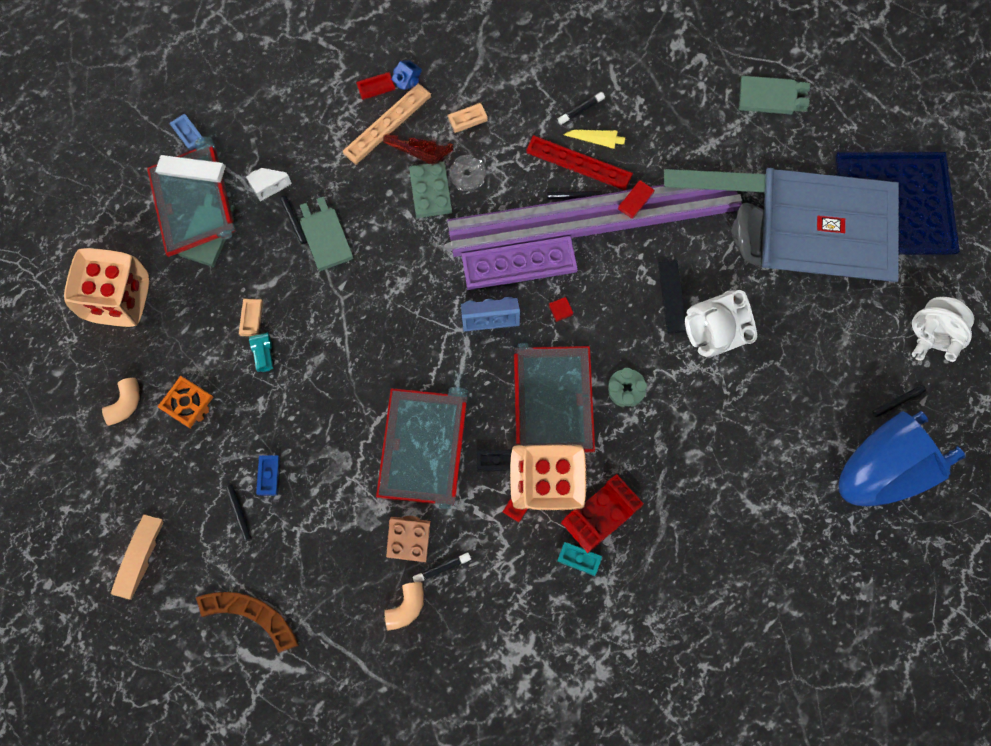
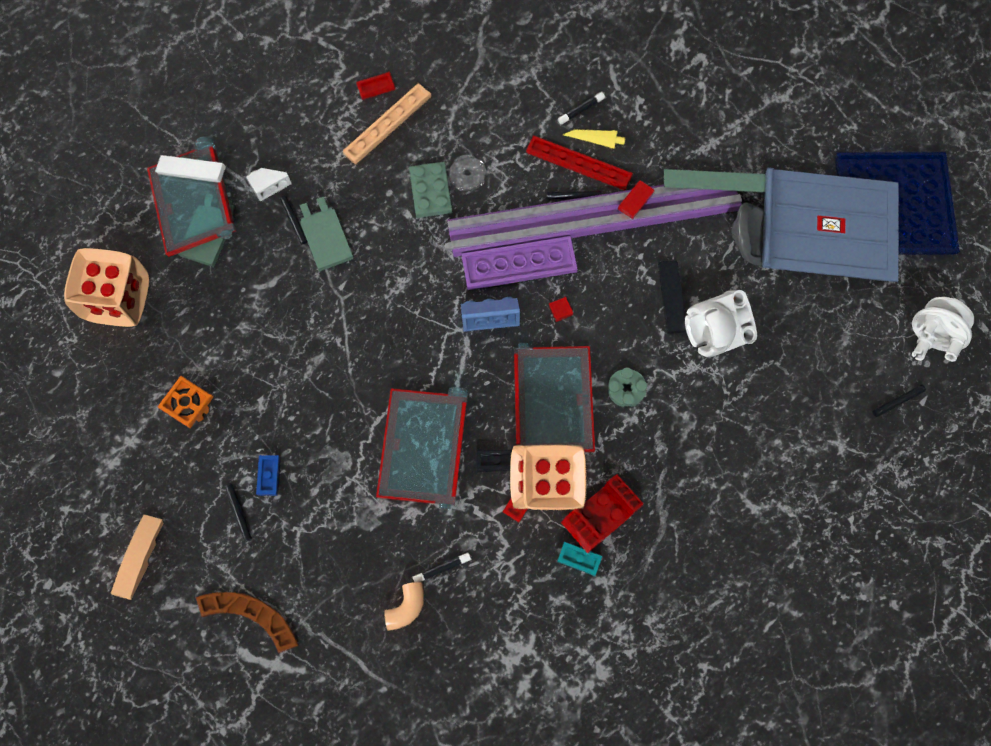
(125, 405): light nougat cylinder -> none
(186, 131): medium blue plate -> none
(251, 317): light nougat tile -> none
(261, 346): teal piece -> none
(406, 74): blue brick -> none
(408, 538): nougat plate -> none
(420, 148): clear red wing -> none
(467, 117): light nougat plate -> none
(772, 95): sand green tile -> none
(895, 463): blue windscreen -> none

